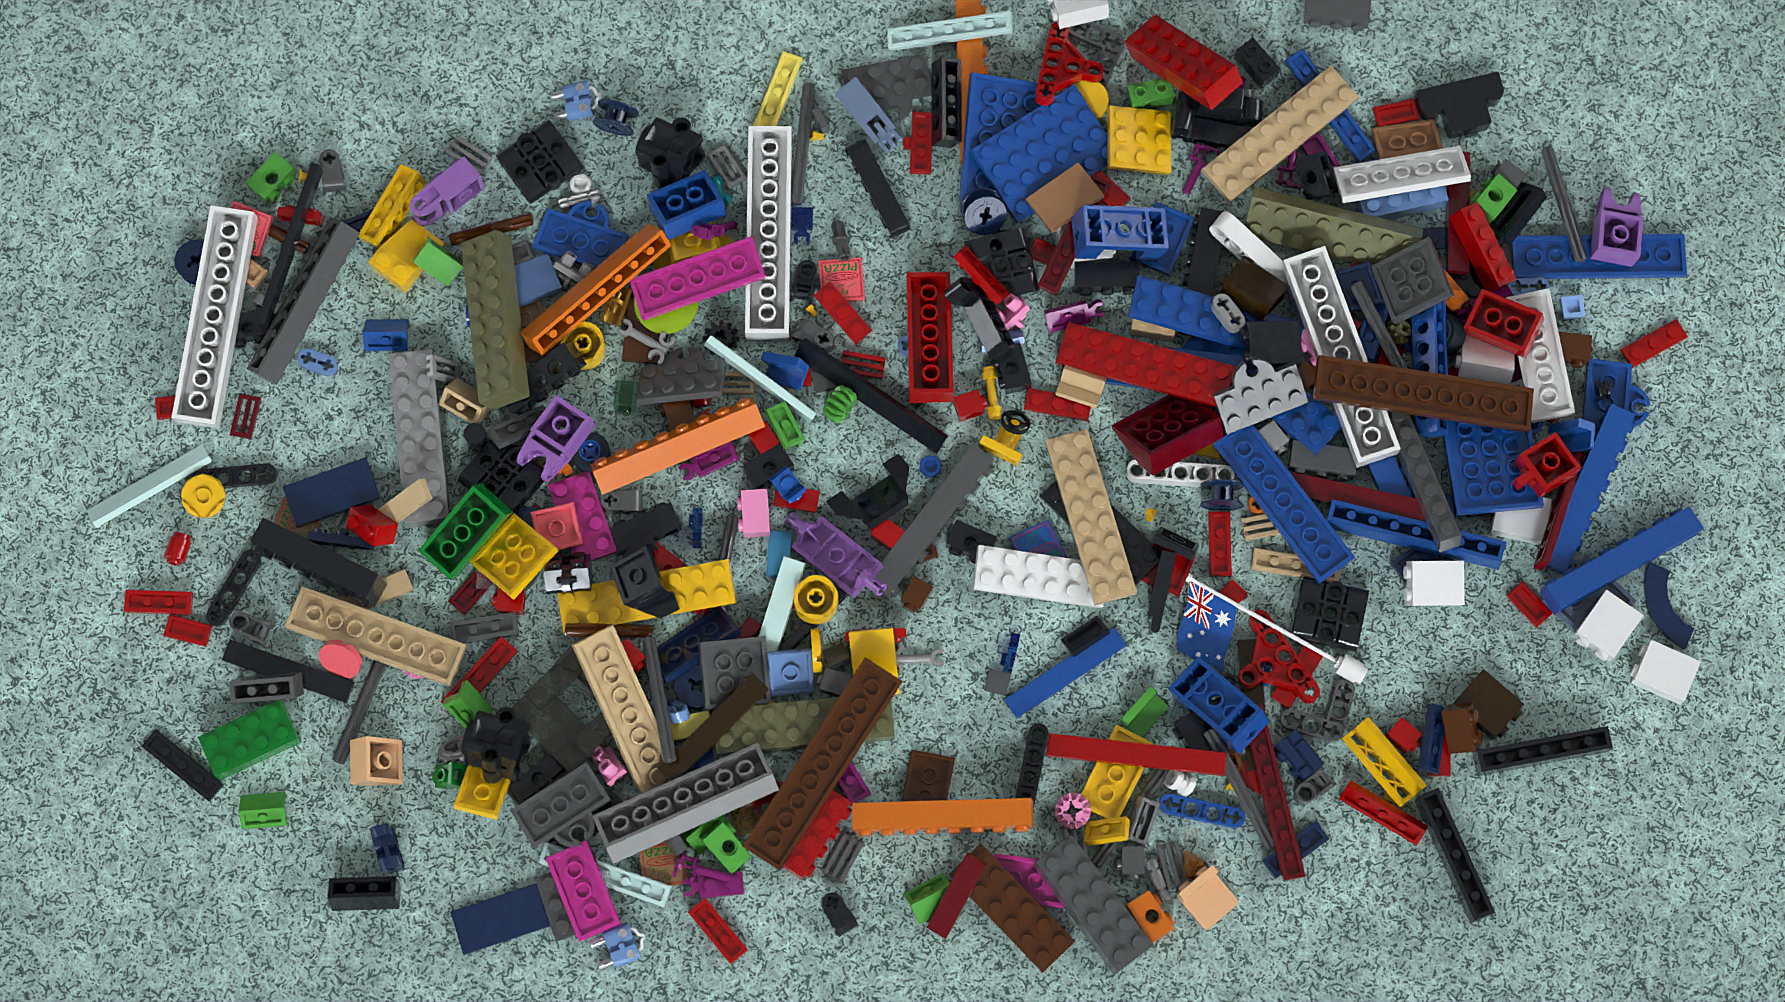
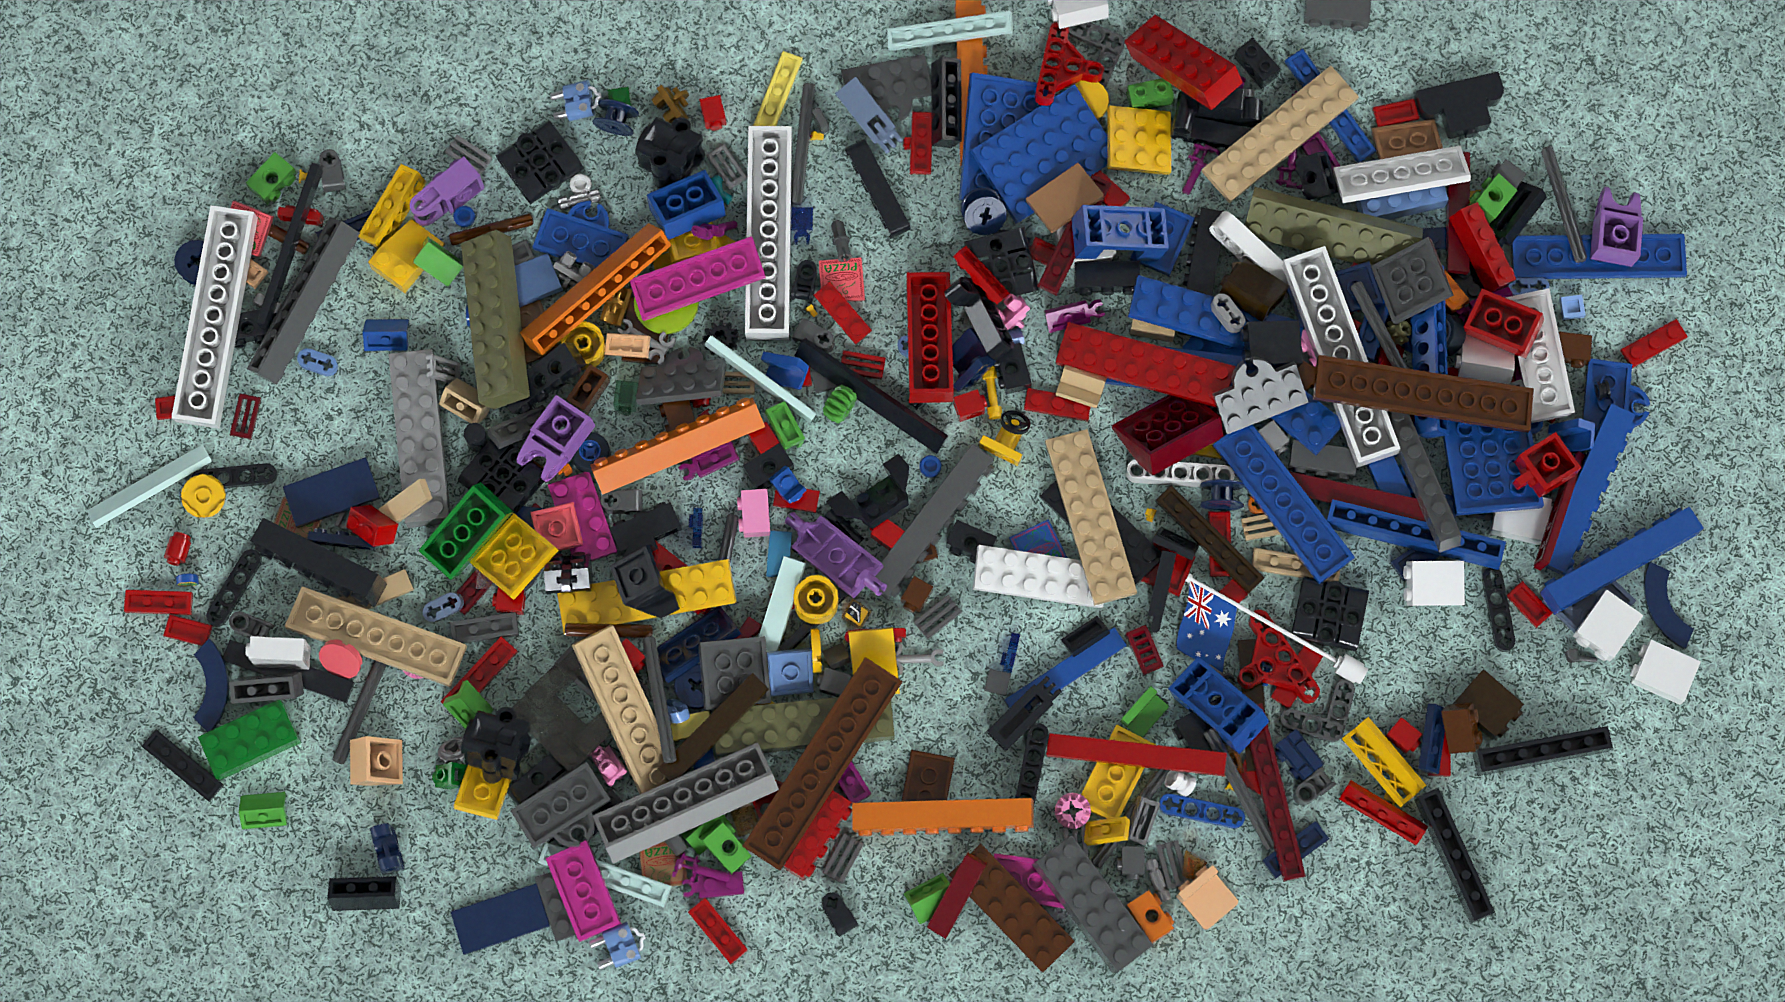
(187, 580): none -> blue tile
(216, 685): none -> dark blue tile
(279, 652): none -> white brick
(445, 611): none -> sand blue beam
(464, 216): none -> blue tile
(588, 389): none -> reddish brown brick
(620, 94): none -> green plate
(627, 345): none -> light nougat plate
(665, 97): none -> pearl gold hips
(713, 112): none -> red brick
(844, 526): none -> black pin
(856, 614): none -> slope
(953, 605): none -> flat silver tile
(970, 360): none -> dark blue bracket
(1018, 719): none -> black hinge
(1148, 638): none -> dark red slope
(1209, 539): none -> dark brown tile
(1501, 609): none -> black beam
(1573, 656): none -> dark grey hand

